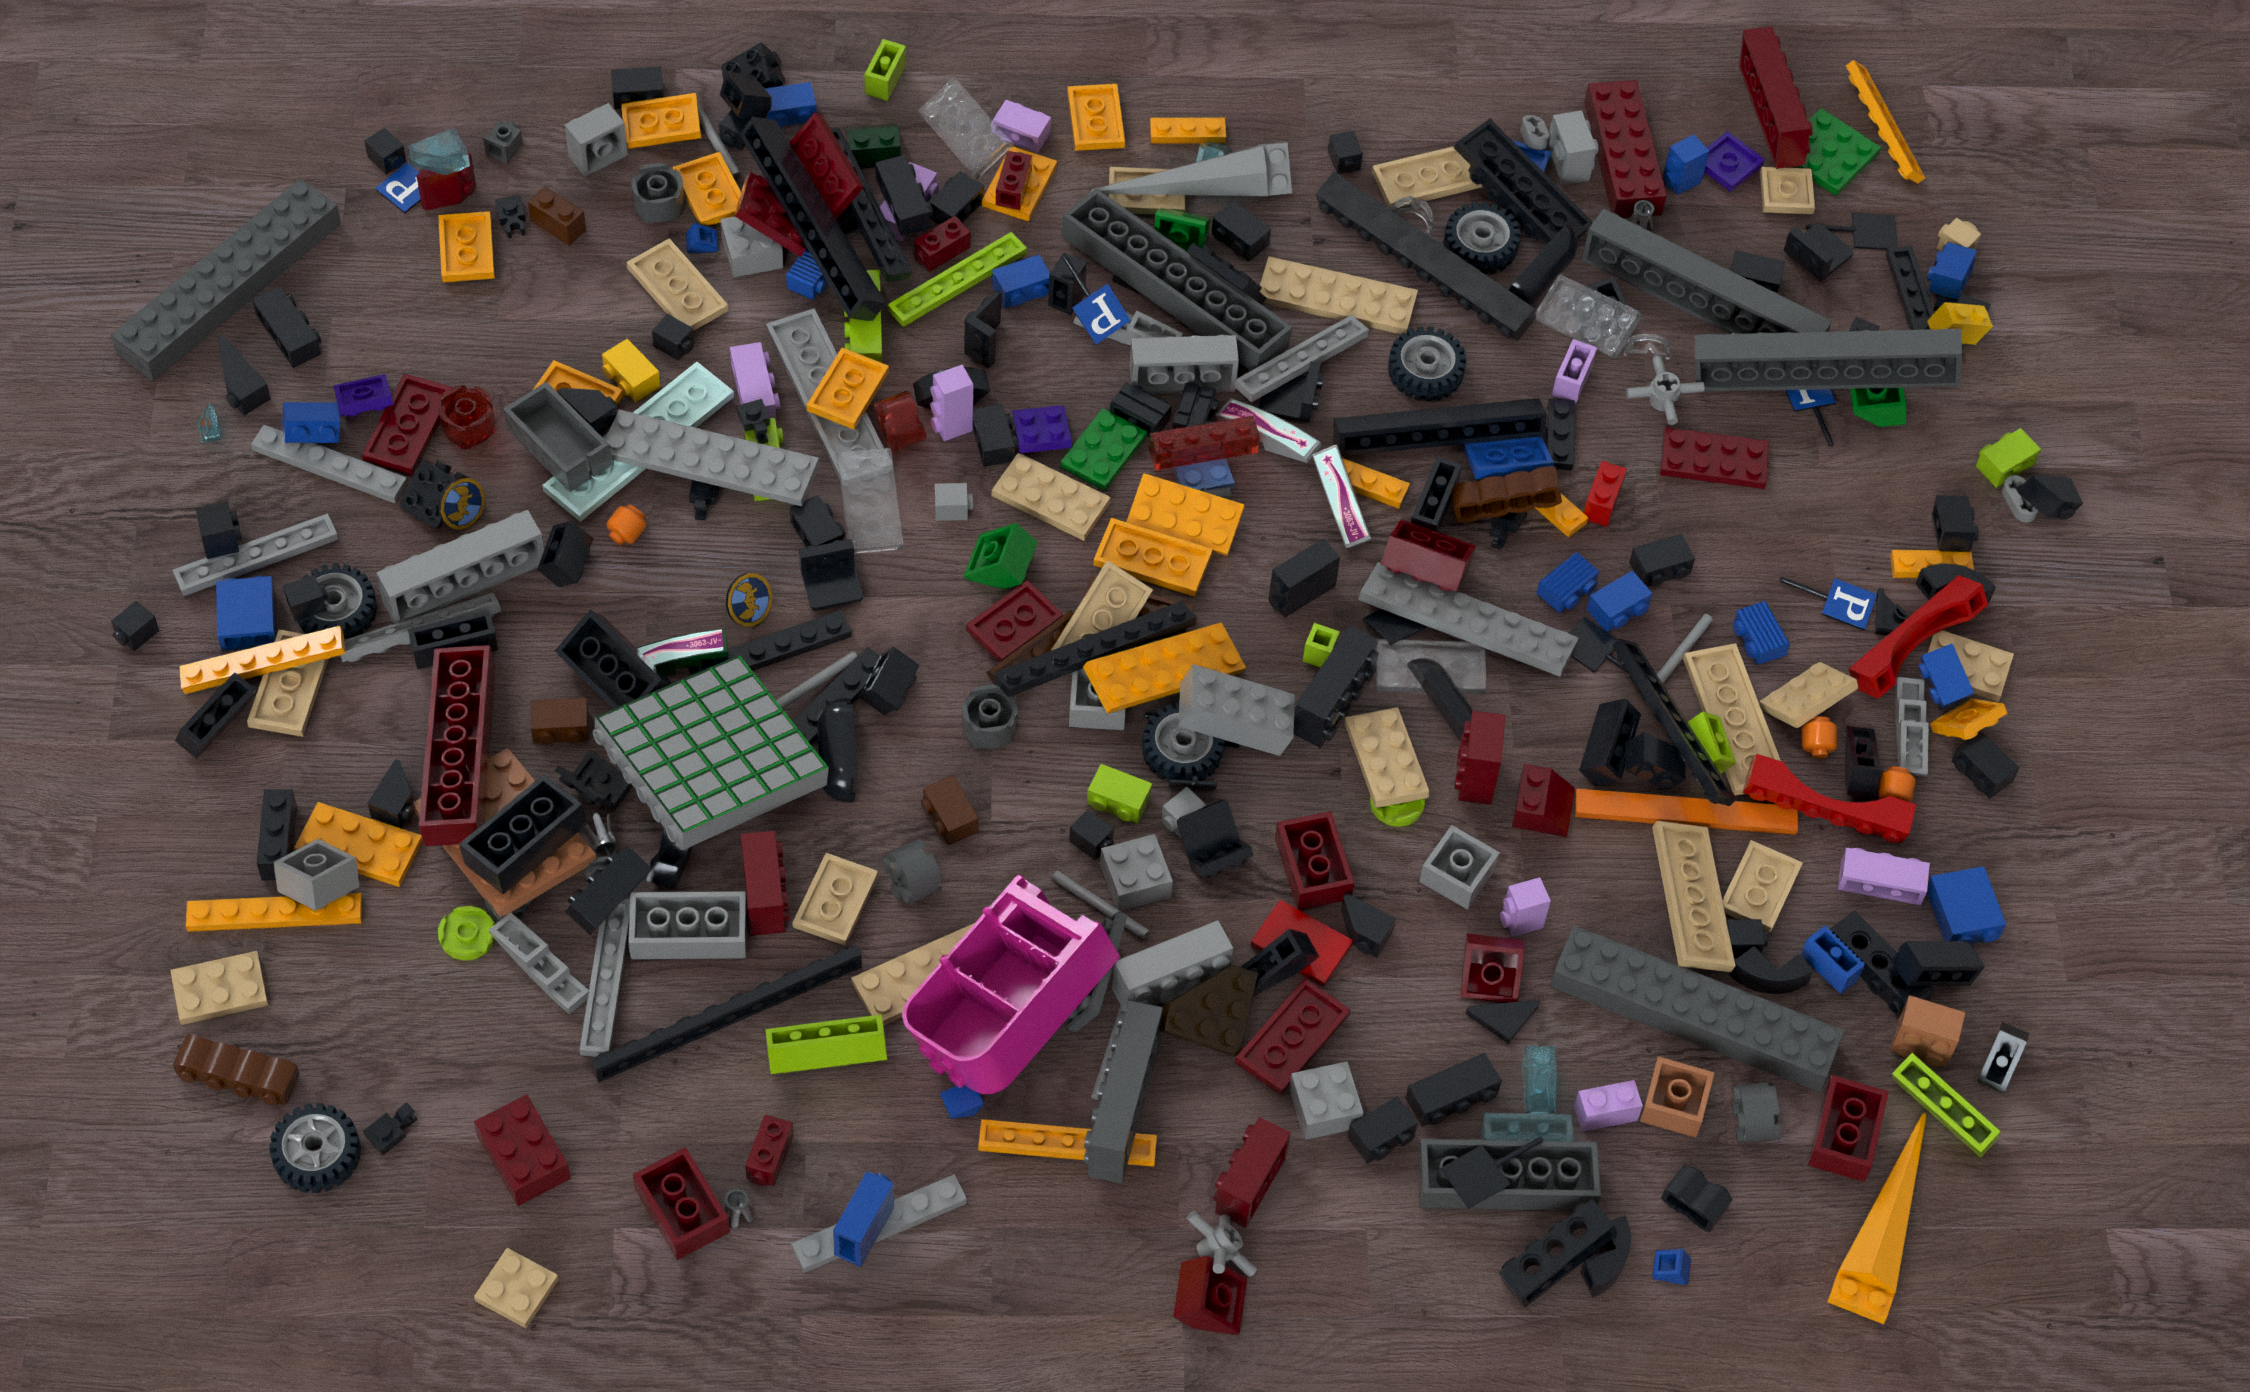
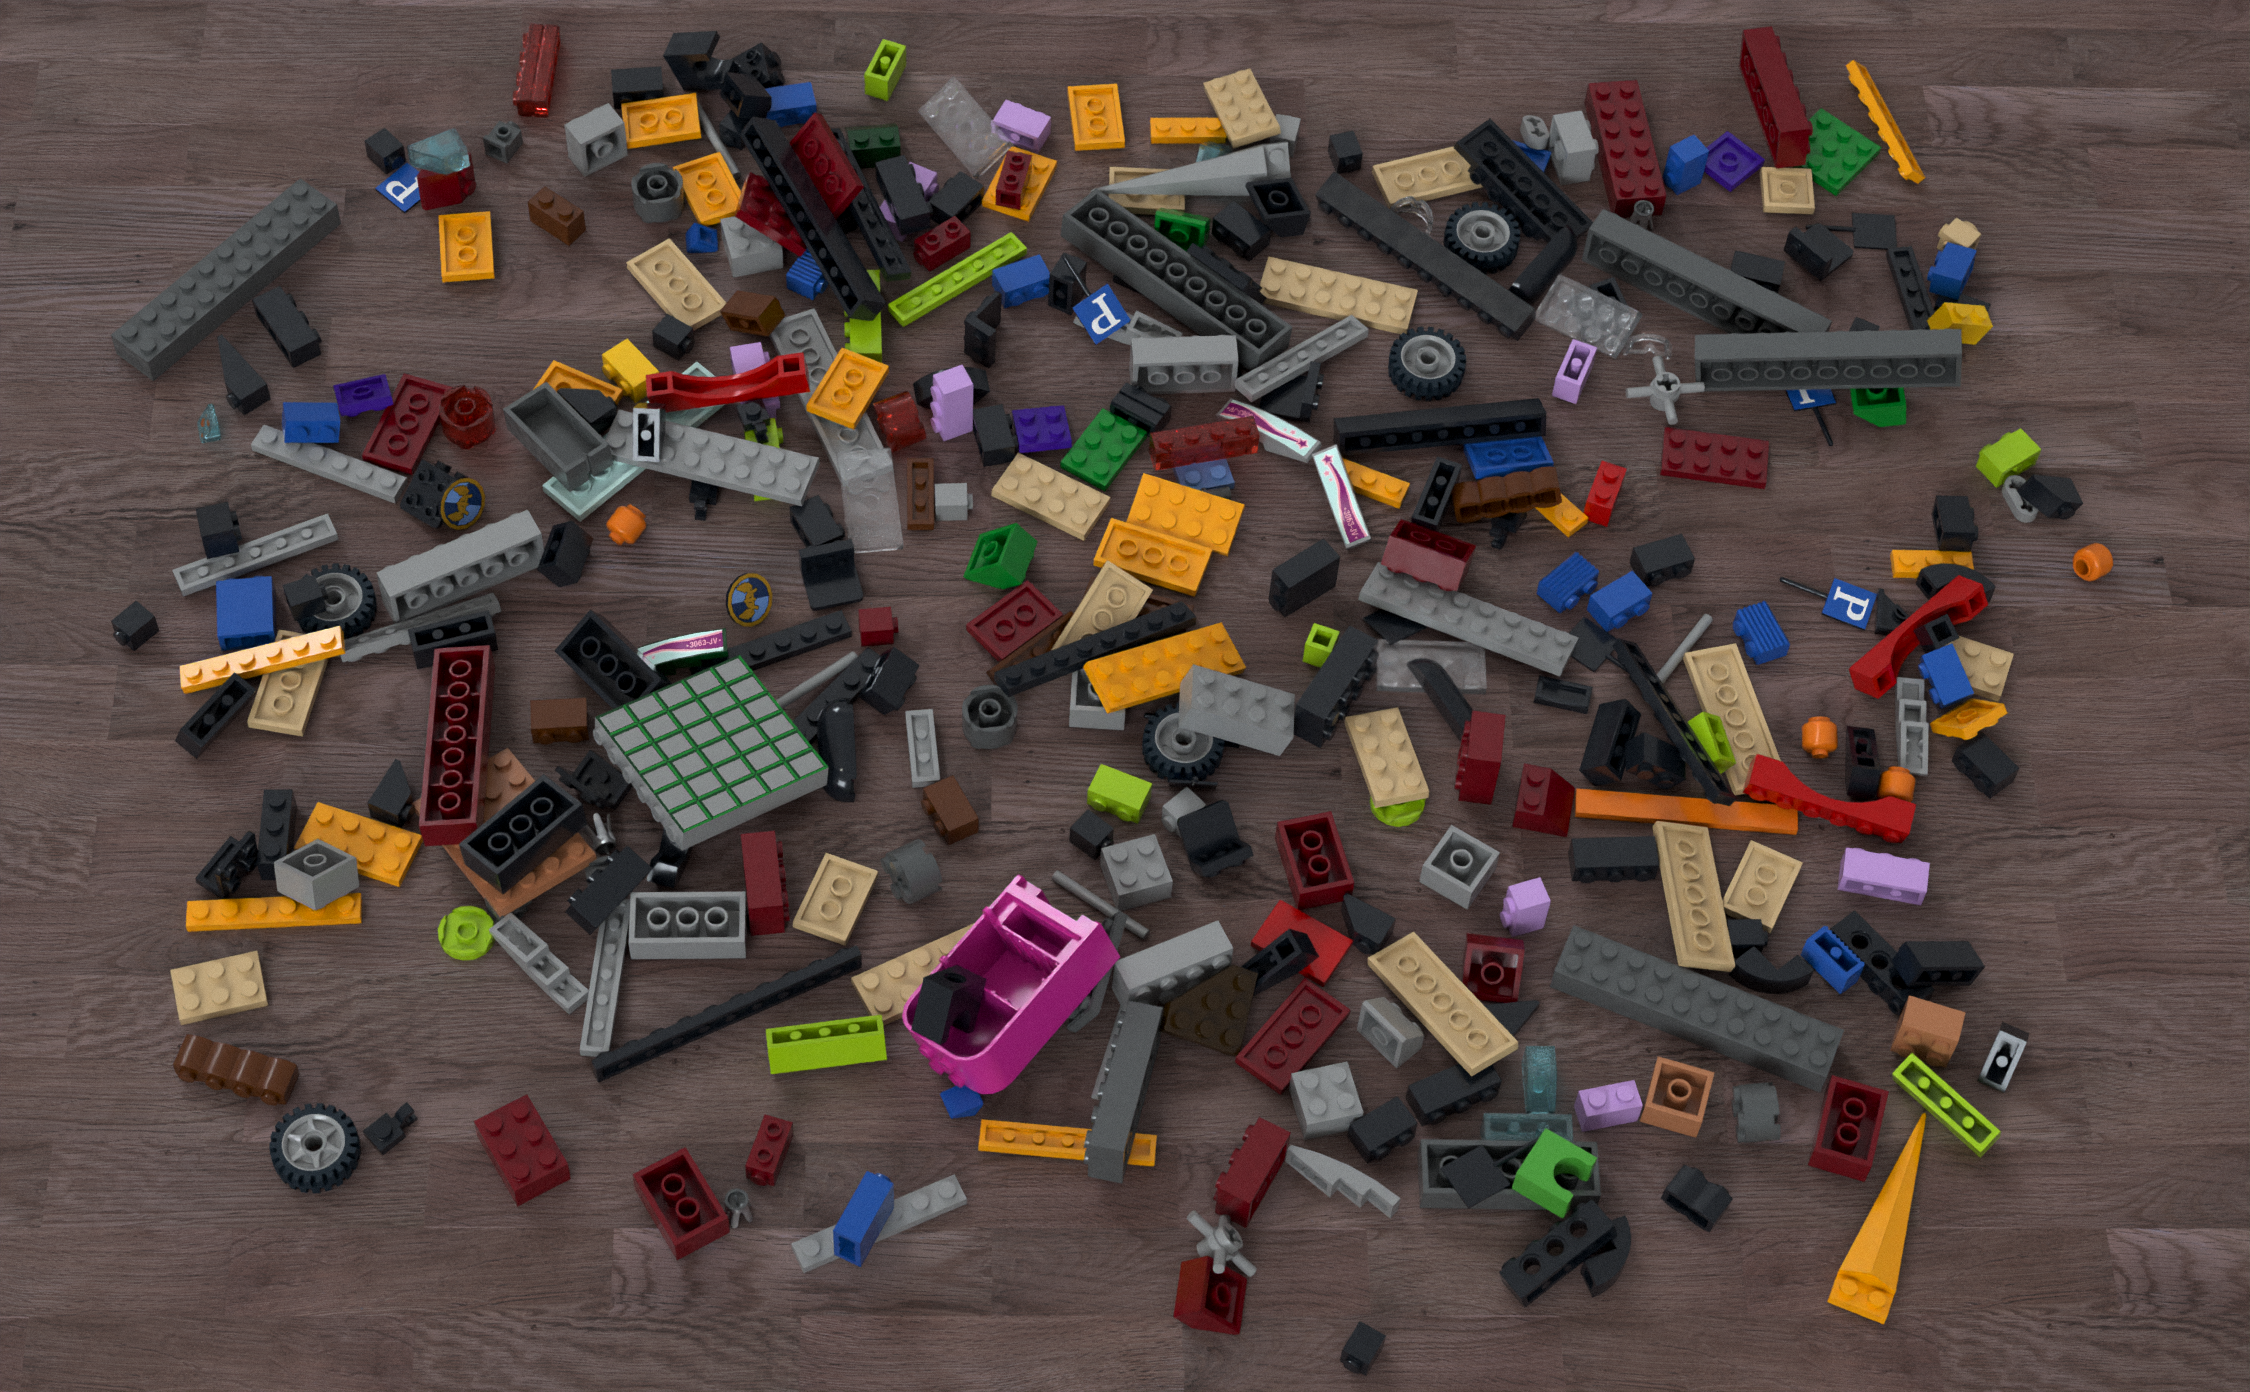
(229, 865): none -> black bracket
(511, 214): black plate -> none
(516, 1288): tan plate -> none
(538, 70): none -> clear red brick
(648, 431): none -> slope
(692, 60): none -> black piece
(752, 313): none -> reddish brown brick
(776, 378): none -> red arch
(877, 626): none -> dark red brick
(920, 493): none -> reddish brown plate
(922, 747): none -> light grey plate
(948, 1000): none -> black piece
(1195, 406): black brick -> none
(1241, 108): none -> tan plate
(1280, 205): none -> black slope
(1289, 131): none -> light grey brick
(1334, 1175): none -> light grey slope
(1362, 1349): none -> black brick
(1389, 1030): none -> light grey slope
(1443, 1003): none -> tan plate
(1546, 1160): none -> bright green piece
(1561, 432): black plate -> none
(1563, 694): none -> black tile
(1613, 859): none -> black brick
(1672, 1266): blue slope -> none
(1808, 694): tan plate -> none
(1936, 633): none -> black brick
(1966, 906): blue brick -> none
(2092, 562): none -> orange head

